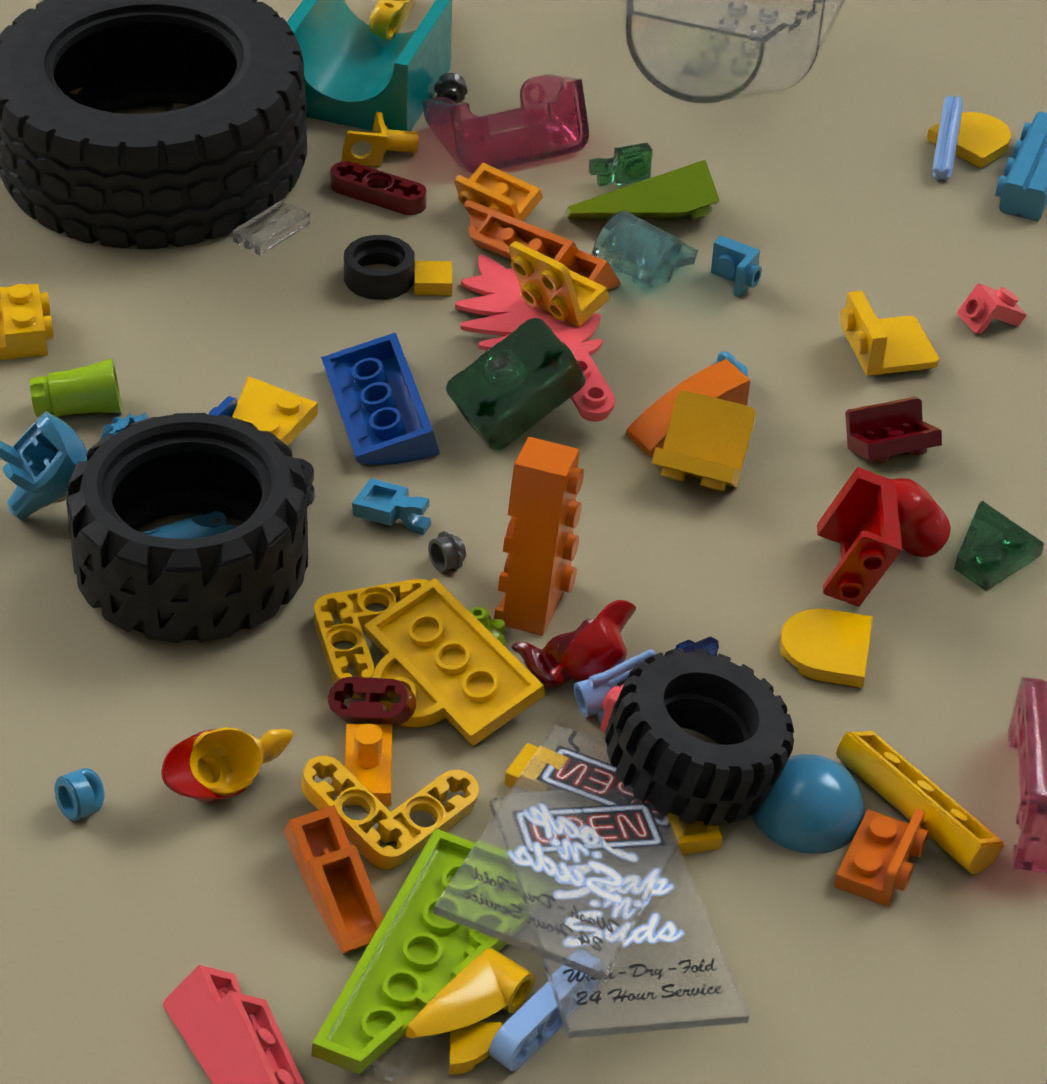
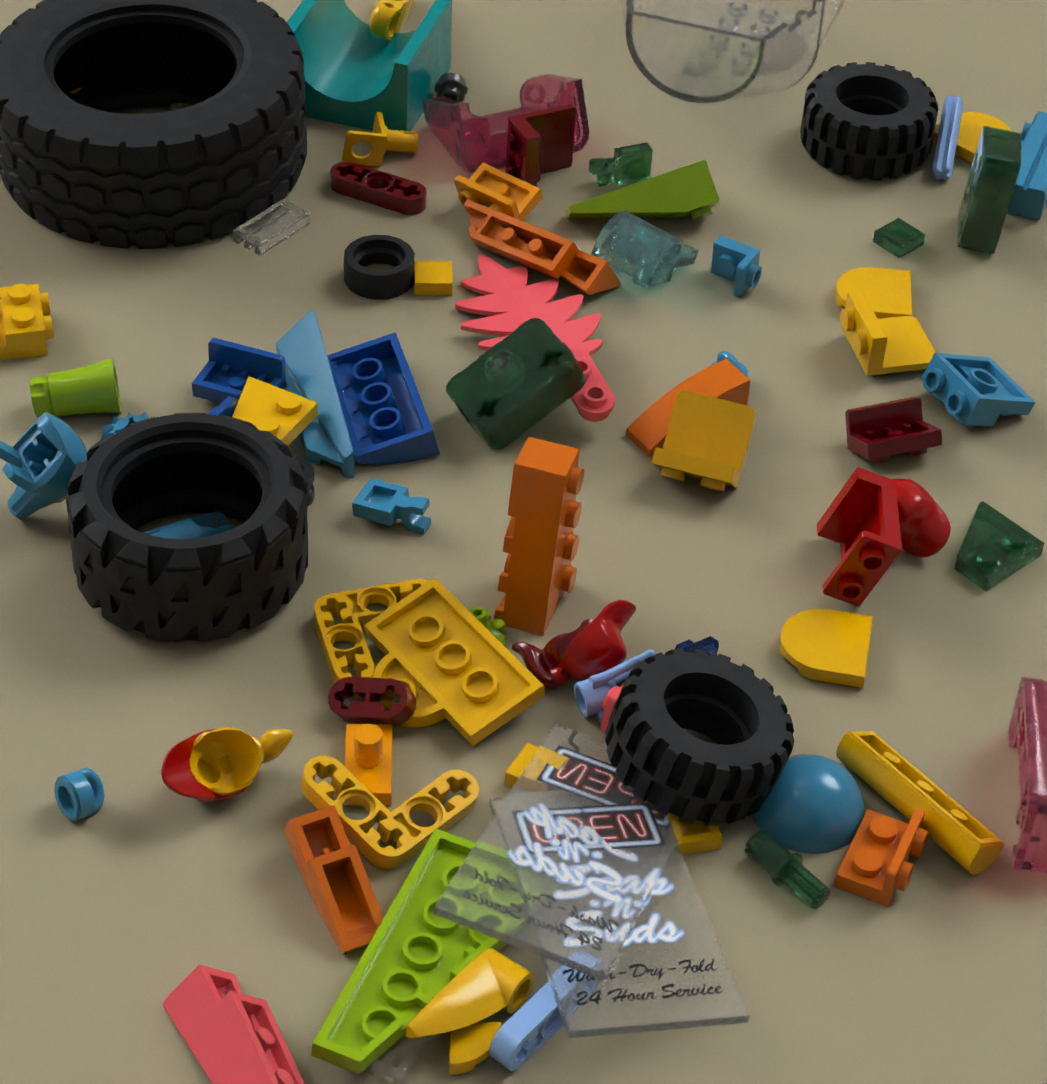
(230, 367): none -> blue bracket
(312, 378): none -> dark azure wedge
(447, 552): dark grey plate -> none
(540, 142): none -> dark red bracket
(555, 287): yellow bracket -> none
(786, 869): none -> clear green axle
(868, 120): none -> black tyre
(884, 288): none -> yellow tile
(899, 237): none -> clear green tile
(974, 389): none -> dark azure plate
(988, 303): coral bracket -> none
(989, 189): none -> clear green axle

